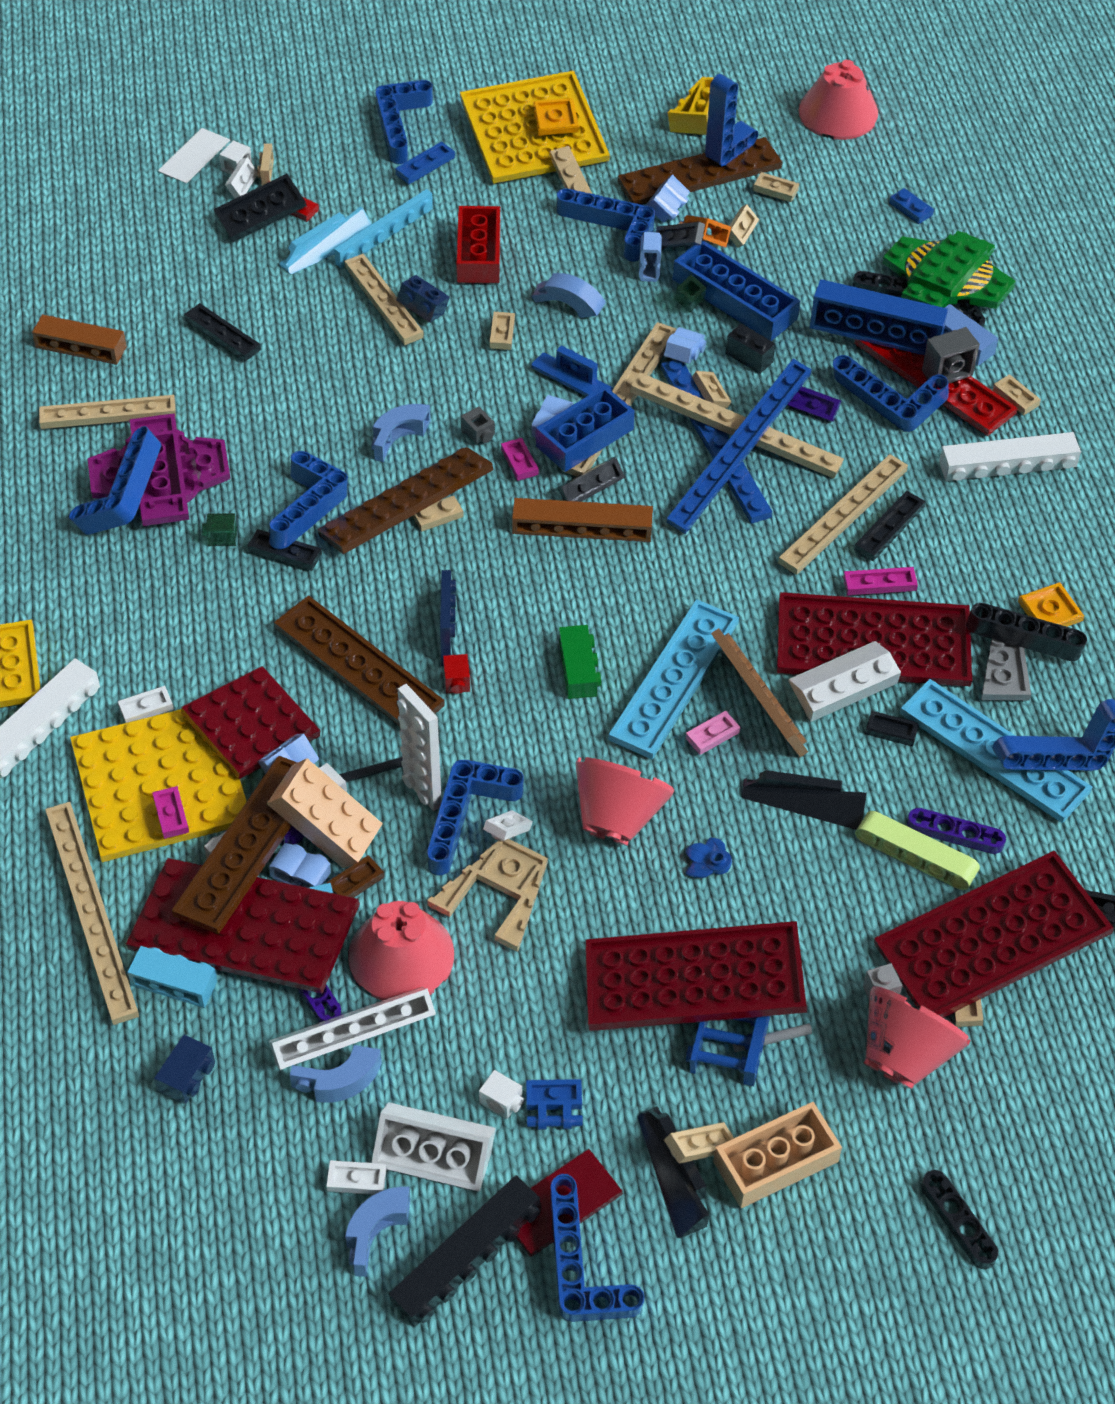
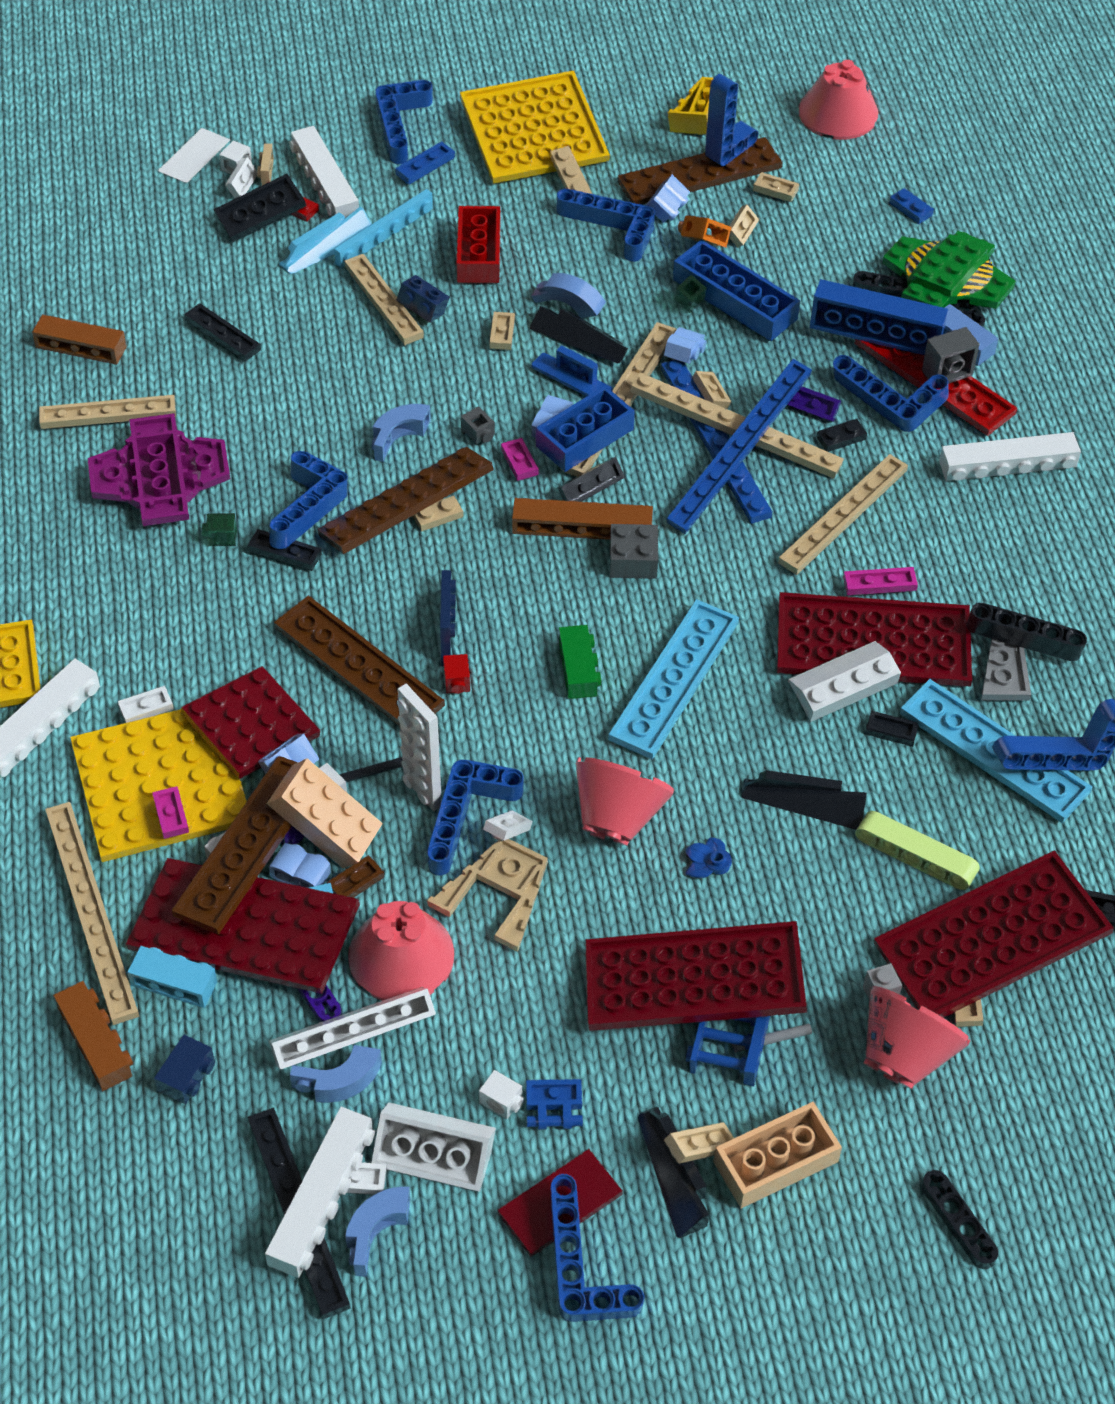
(93, 1036): none -> dark orange brick
(126, 490): blue beam -> none
(286, 1181): none -> black plate
(319, 1192): none -> white brick
(323, 172): none -> white brick
(465, 1251): black brick -> none
(555, 116): light orange plate -> none
(578, 332): none -> black wedge
(634, 551): none -> dark grey brick
(650, 256): light blue brick -> none
(681, 234): dark grey plate -> none
(712, 732): bright pink plate -> none
(750, 348): black brick -> none
(761, 691): medium nougat plate -> none
(841, 435): none -> black plate
(889, 525): black plate -> none
(957, 827): dark purple beam -> none
(1016, 394): tan plate -> none
(1051, 605): light orange plate -> none

